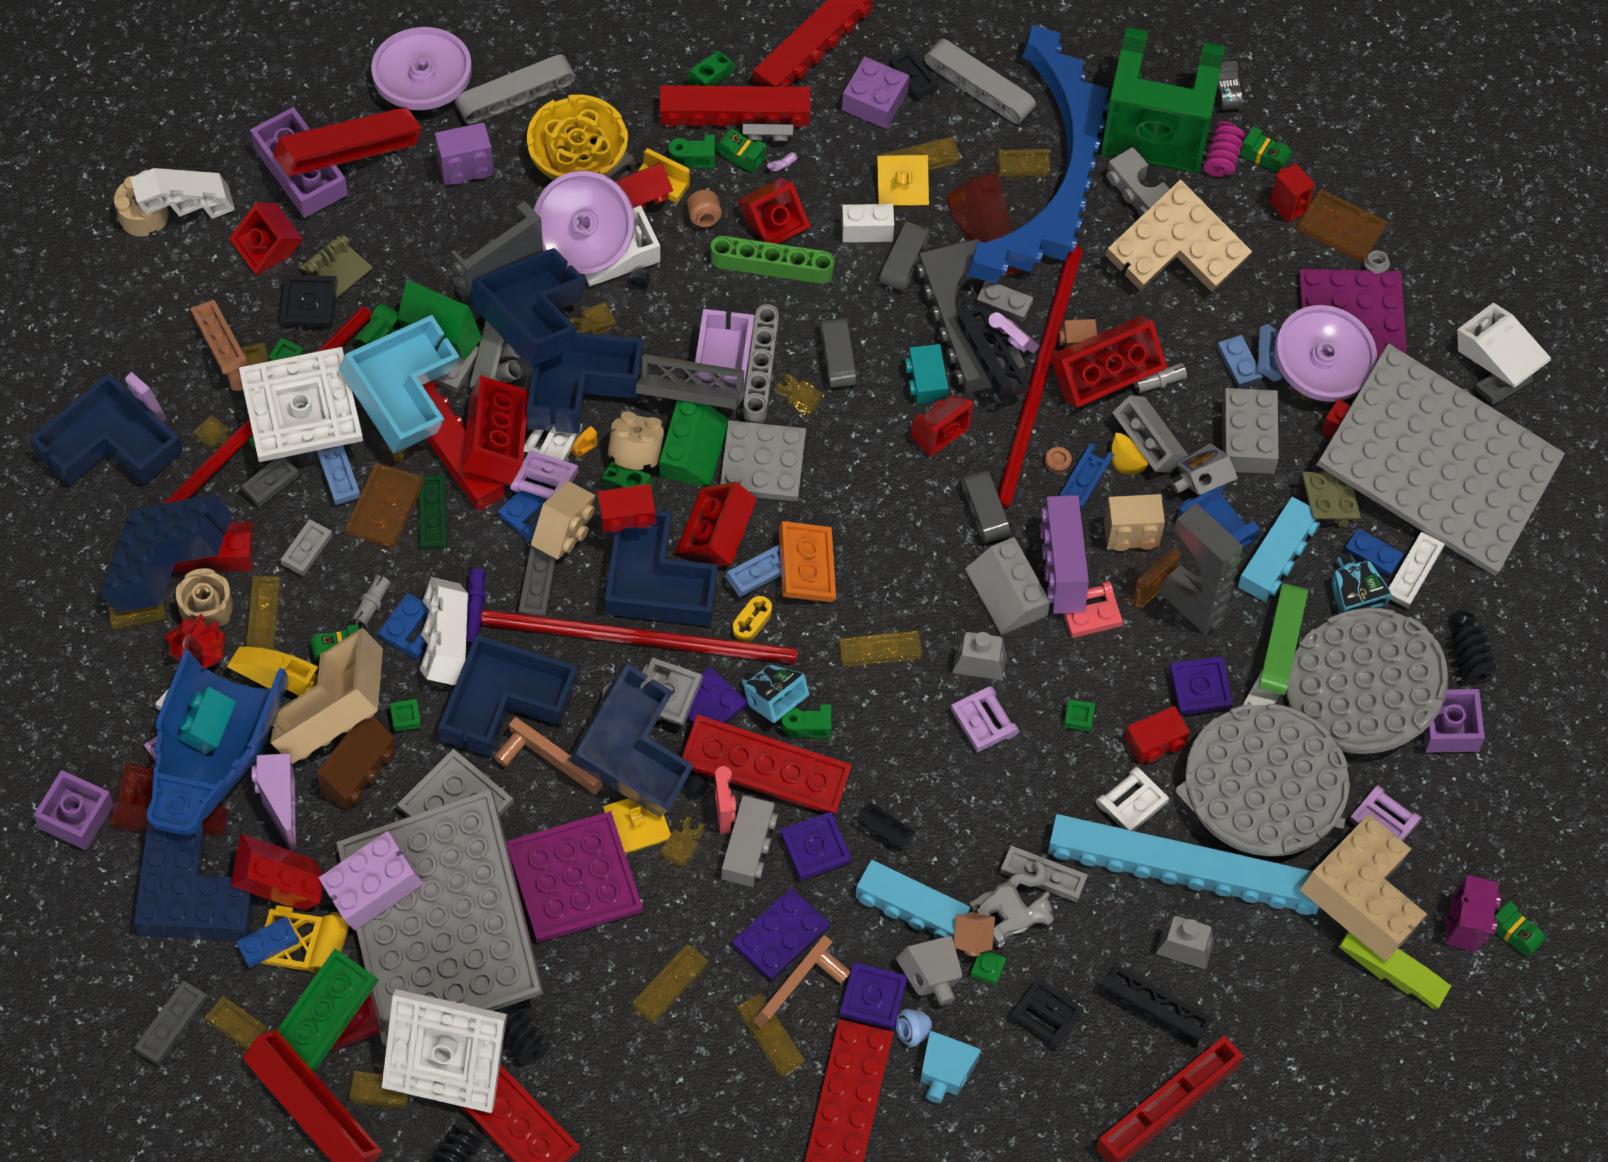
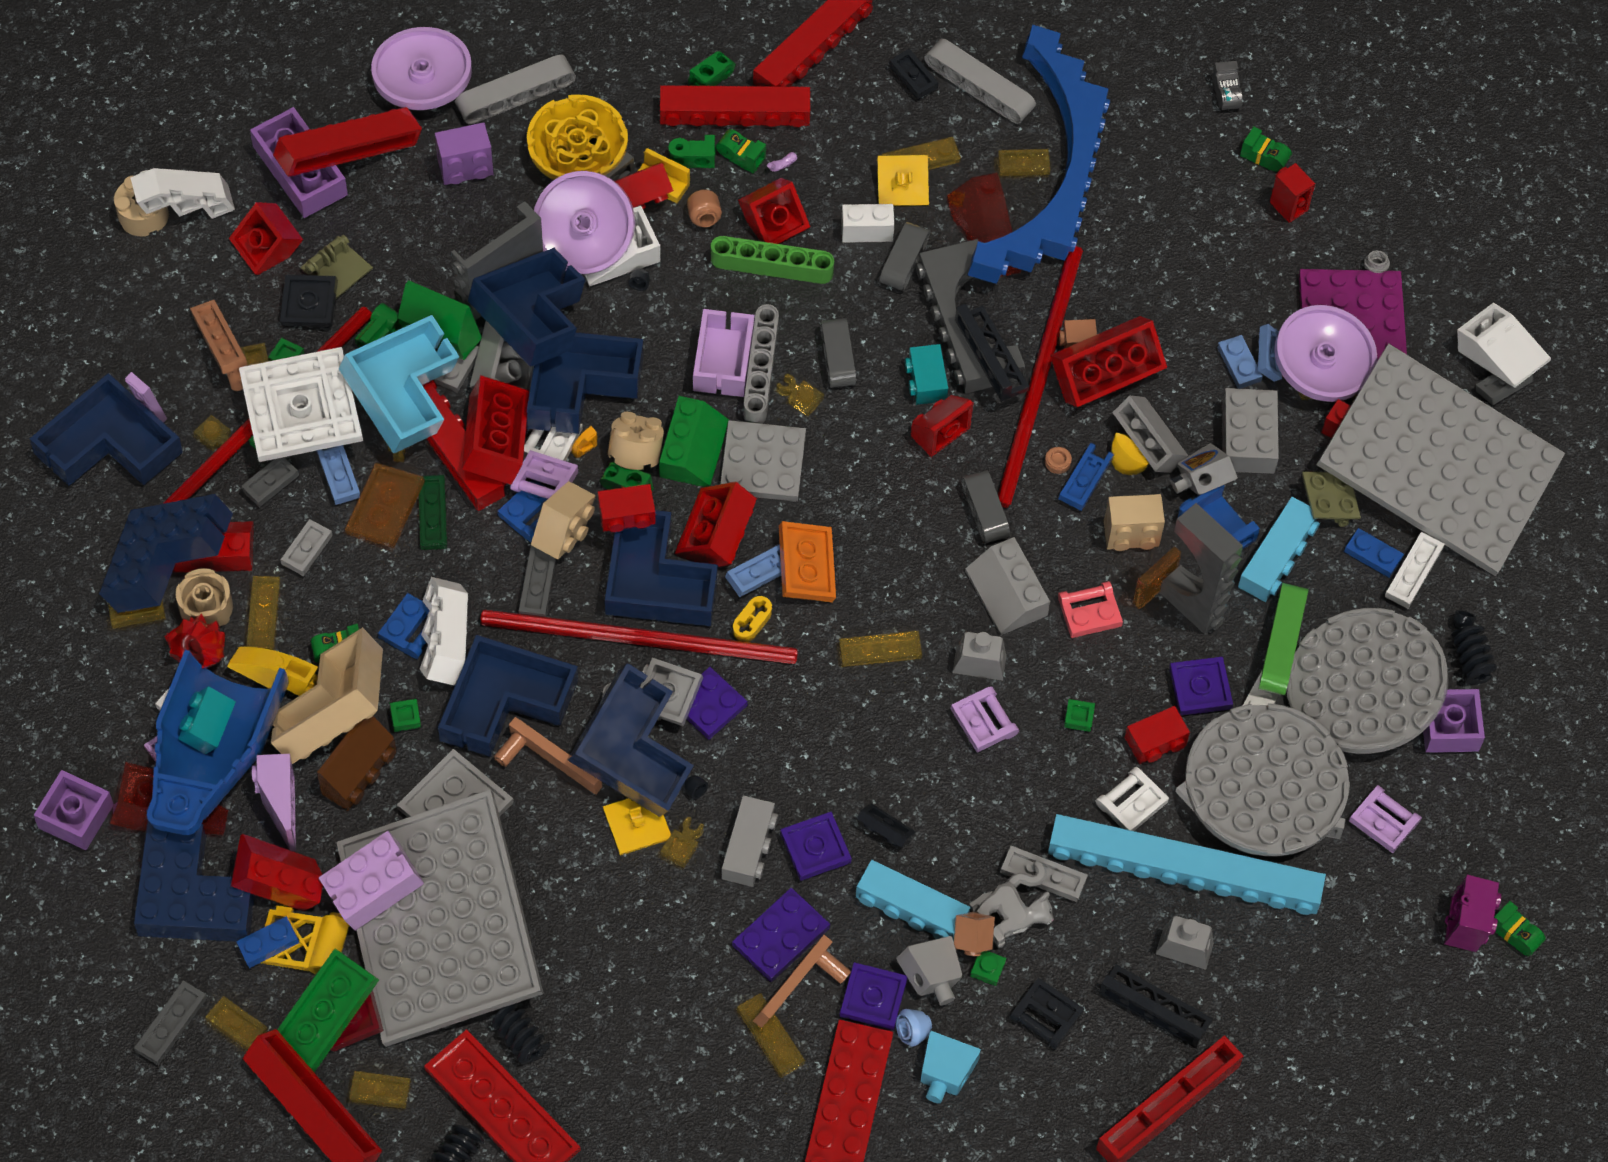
(370, 601): light grey pin -> none
(444, 1050): white piece -> none
(476, 597): dark purple pin -> none
(574, 876): magenta plate -> none
(595, 319): clear yellow plate -> none
(670, 983): clear yellow plate -> none
(688, 390): dark grey fence -> none
(724, 800): coral plate -> none
(758, 131): light grey plate -> none
(767, 765): red plate -> none
(775, 691): medium azure torso -> none
(808, 724): green leg -> none
(875, 92): medium lavender brick -> none
(1004, 301): light grey plate -> none
(1017, 336): lavender plate -> none
(1064, 554): medium lavender brick -> none
(1126, 173): light grey arch -> none
(1161, 119): green brick -> none
(1161, 378): light grey pin -> none
(1183, 229): tan piece -> none
(1224, 149): dark pink piece -> none
(1342, 225): clear orange tile -> none
(1356, 891): tan piece -> none
(1358, 585): torso -> none
(1400, 970): lime slope -> none

